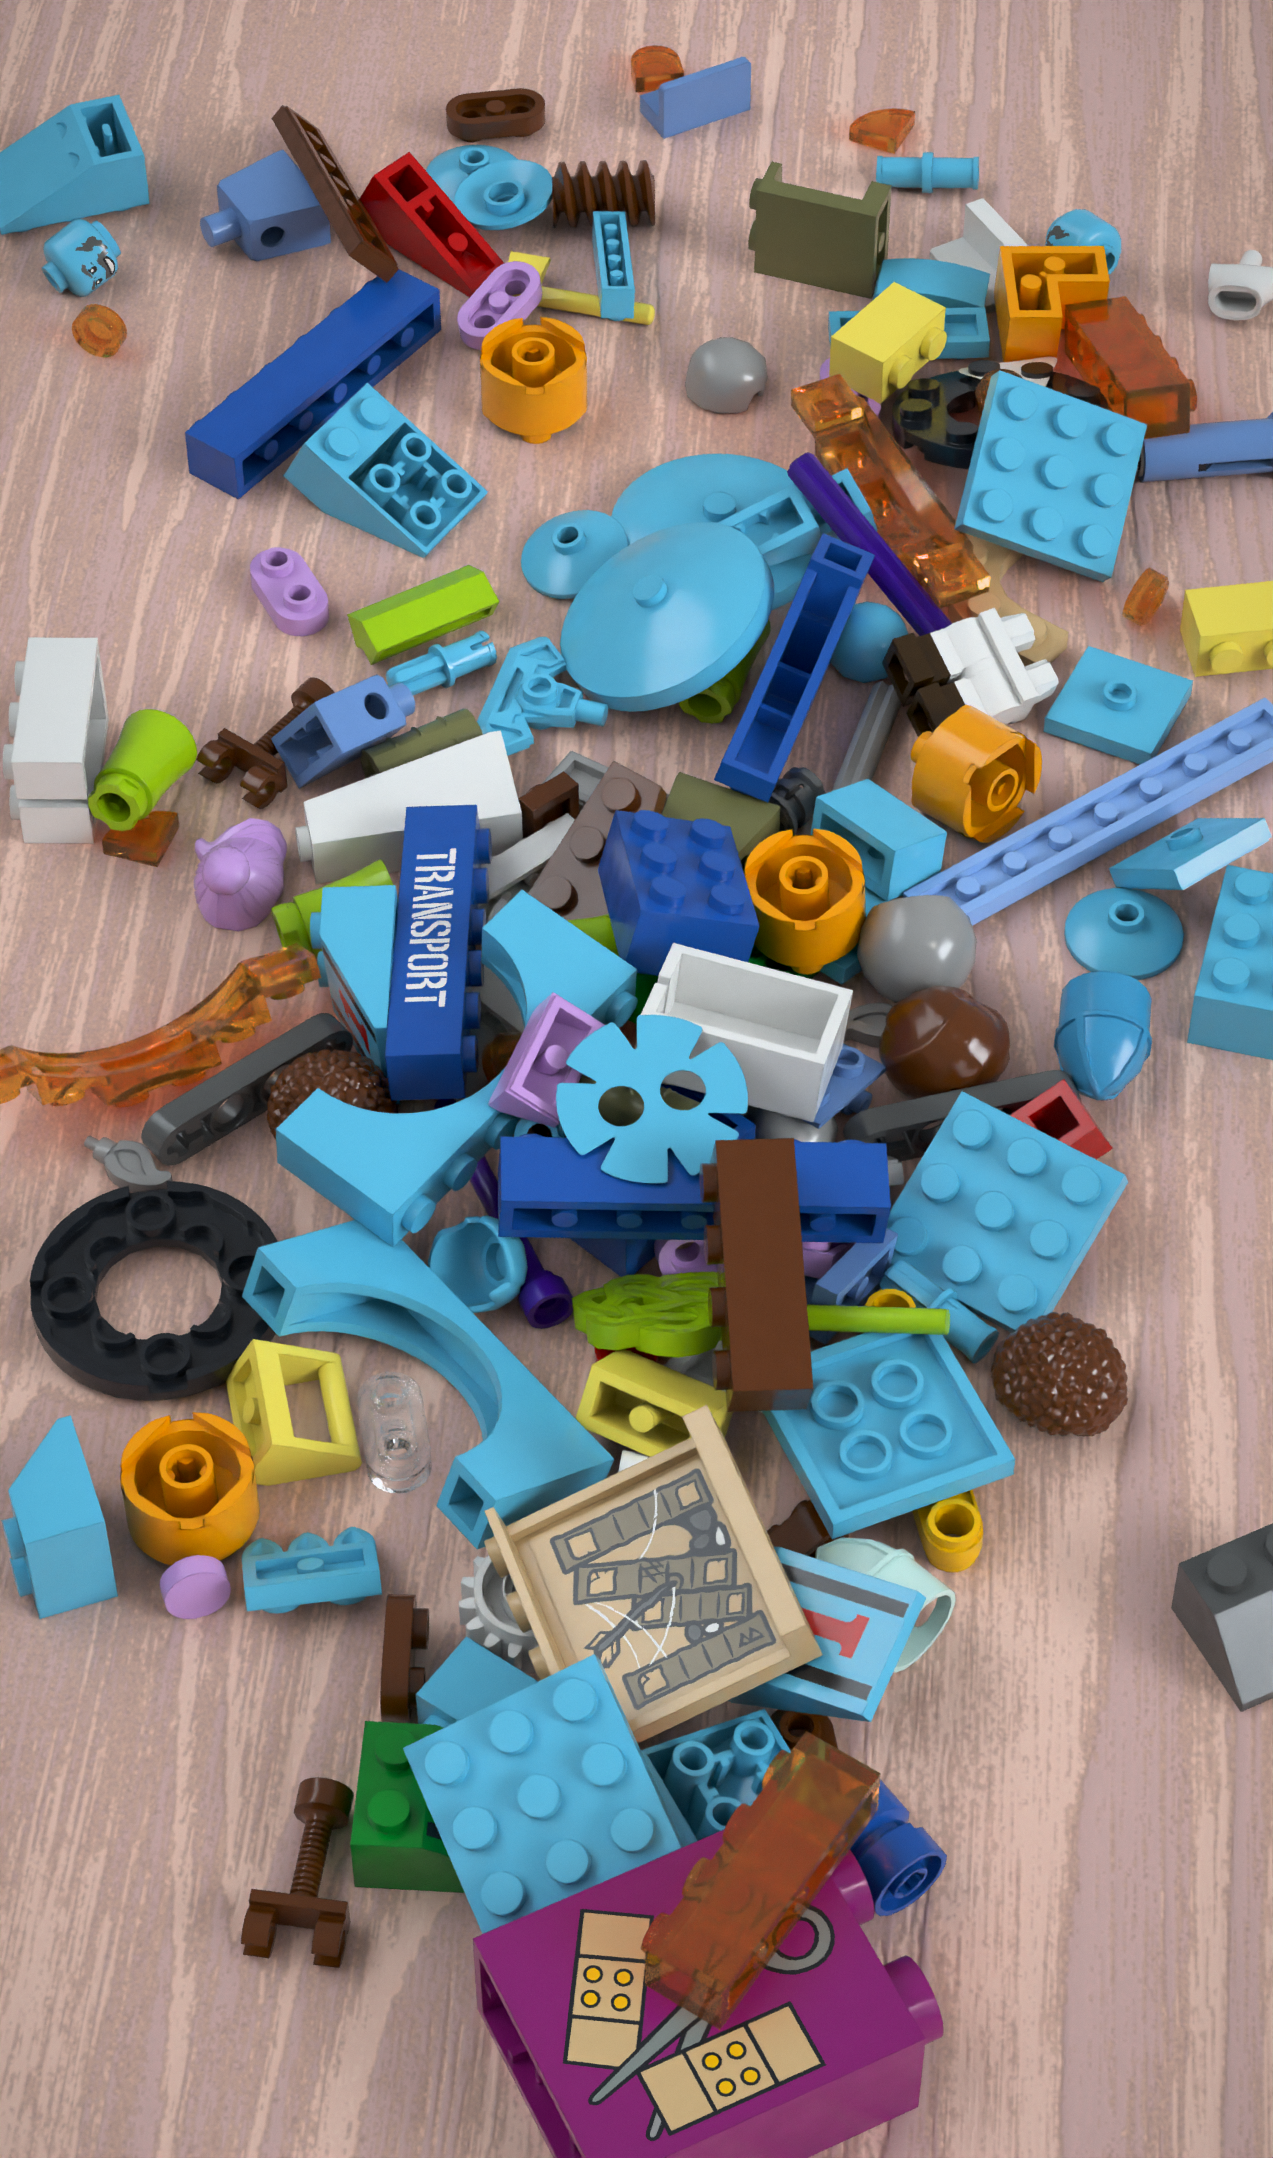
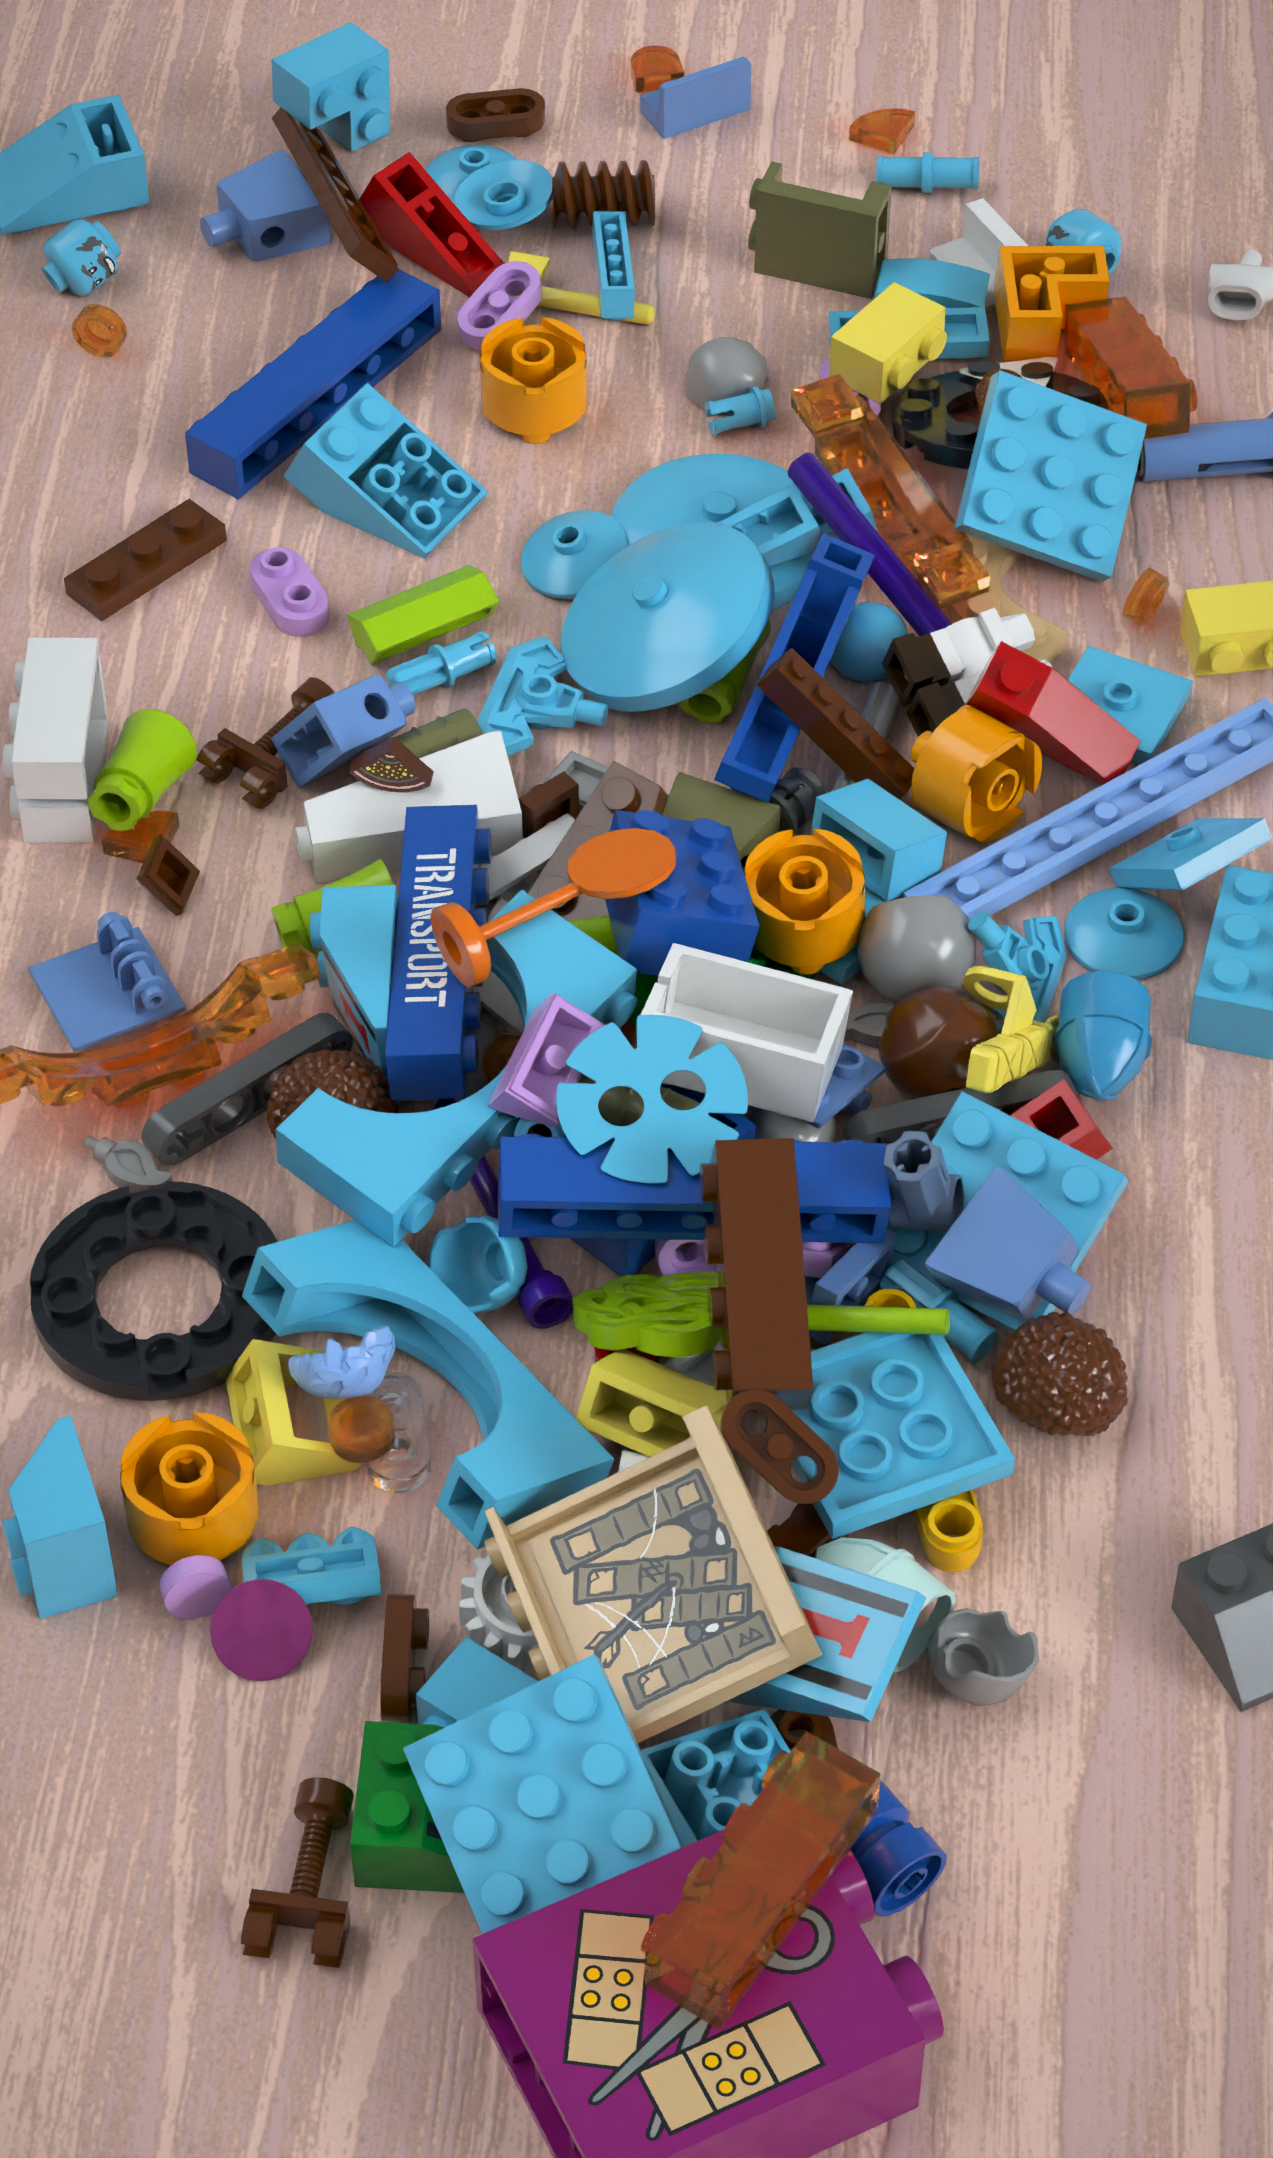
(107, 985): none -> medium blue hinge
(145, 559): none -> reddish brown plate
(168, 875): none -> reddish brown slope
(240, 874): lavender hair -> none
(261, 1629): none -> flat silver sticker
(337, 85): none -> medium azure brick
(346, 1371): none -> light blue hair
(361, 1429): none -> clear orange tile
(391, 768): none -> reddish brown tile
(603, 867): none -> orange piece
(743, 411): none -> medium azure pin
(779, 1445): none -> reddish brown plate
(835, 724): none -> reddish brown piece
(921, 1188): none -> sand blue piece
(981, 1656): none -> light grey hair
(1009, 1253): none -> medium blue torso
(1023, 1041): none -> light yellow piece
(1036, 957): none -> medium azure piece
(1053, 715): none -> slope

